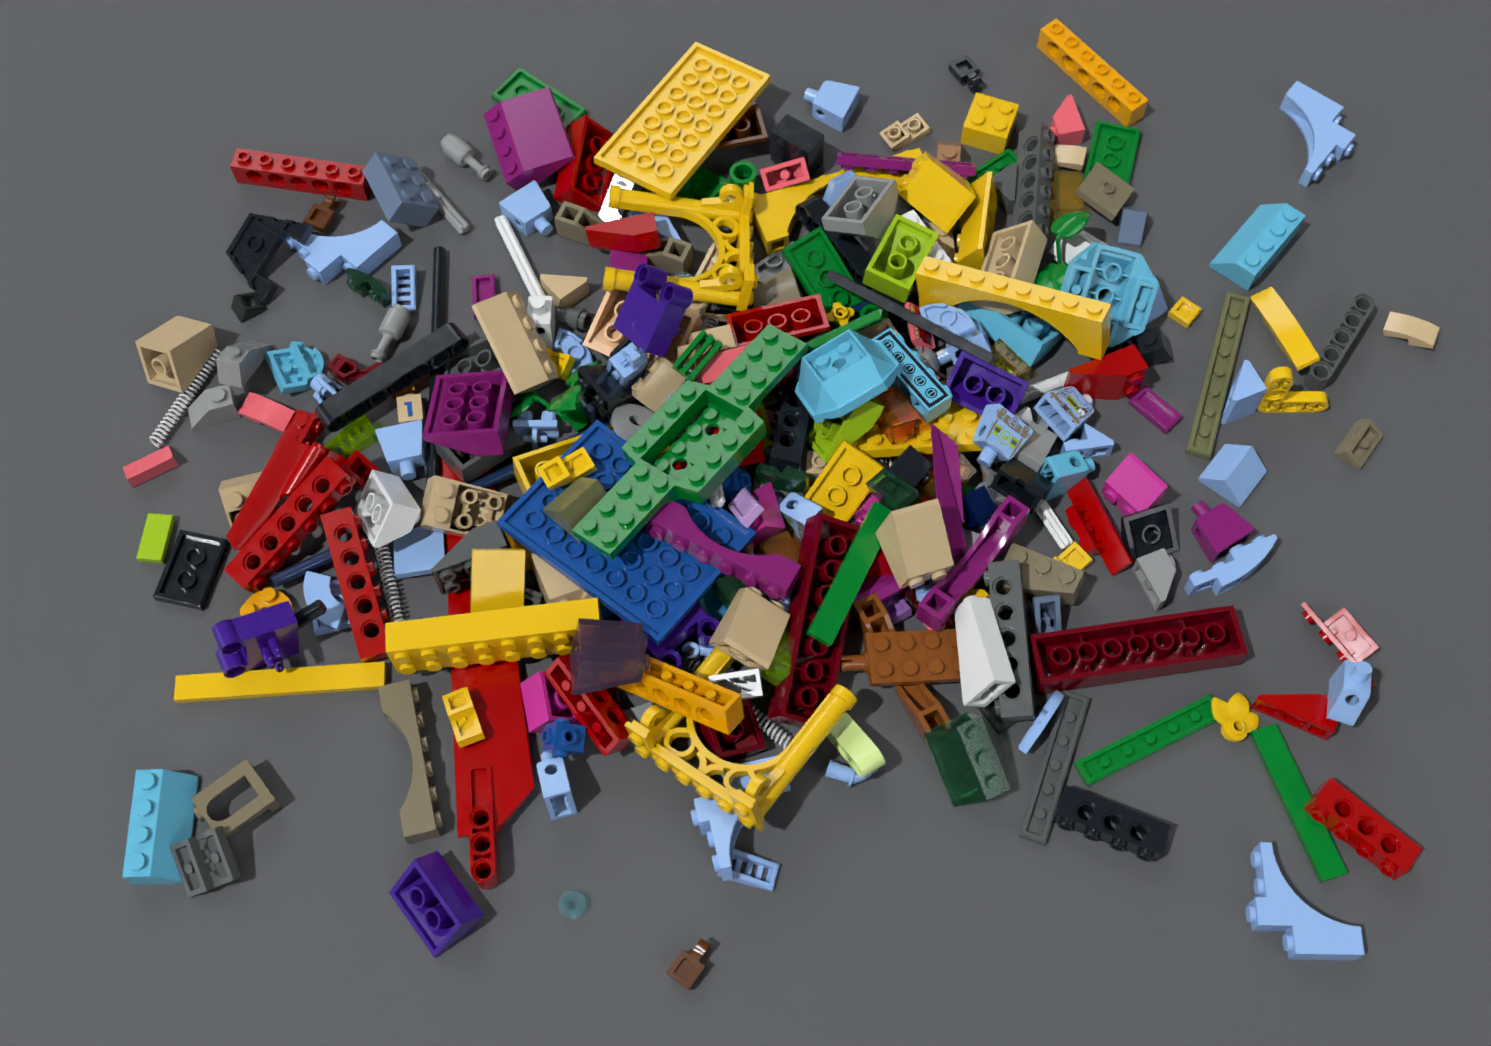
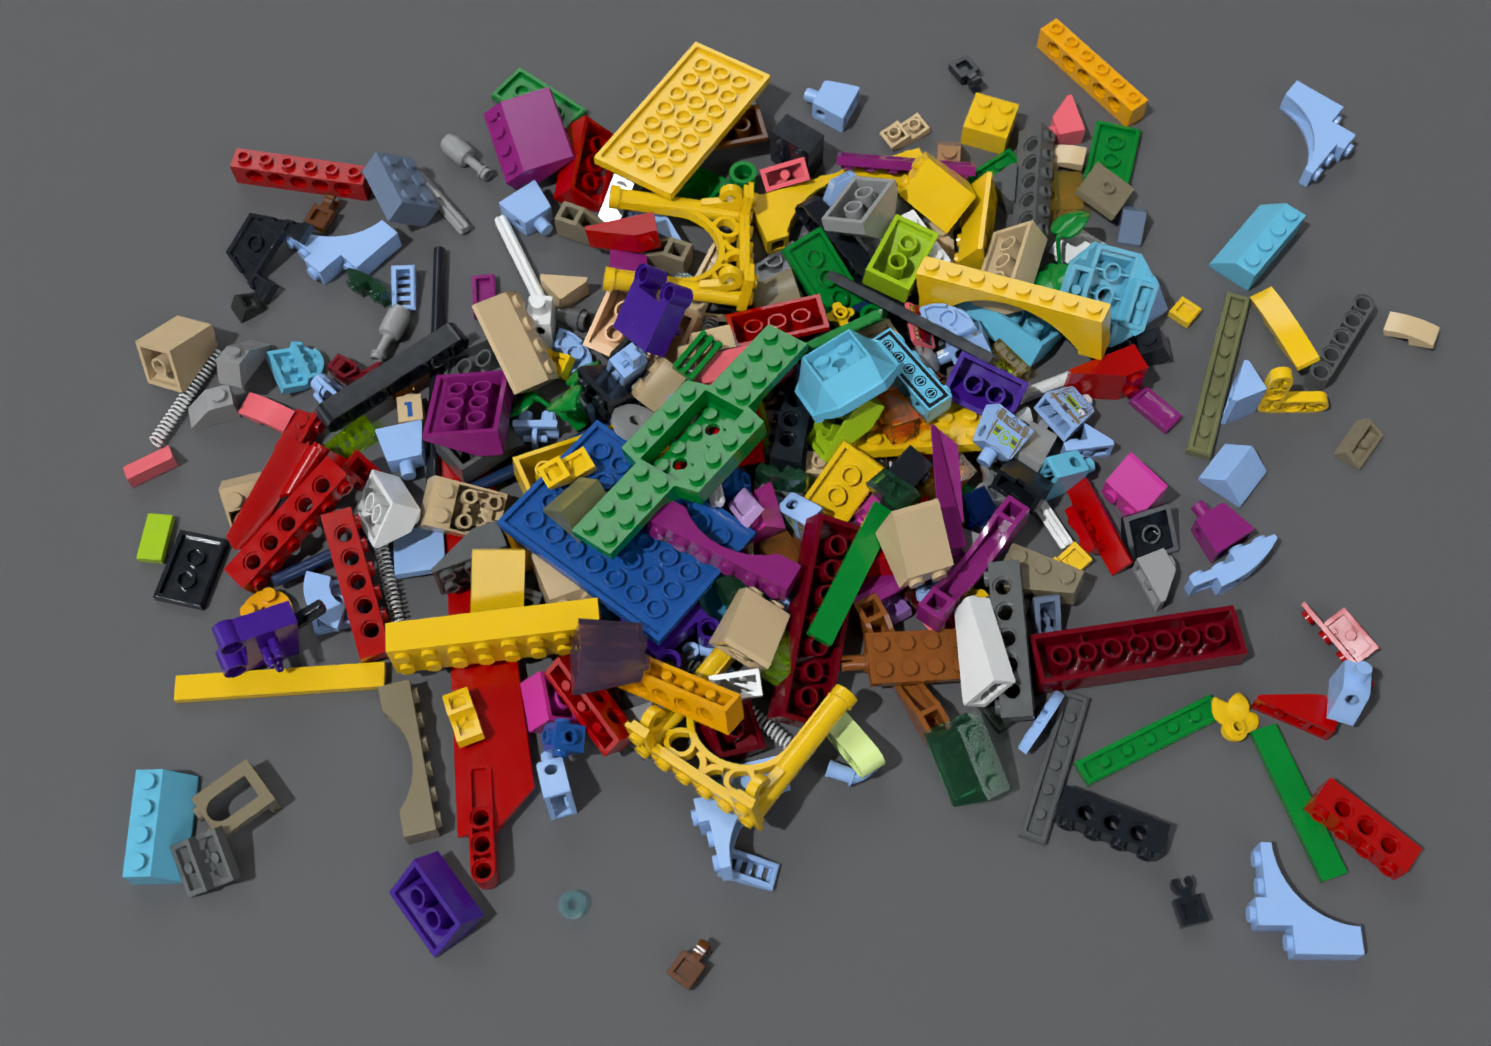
(1188, 907): none -> black plate

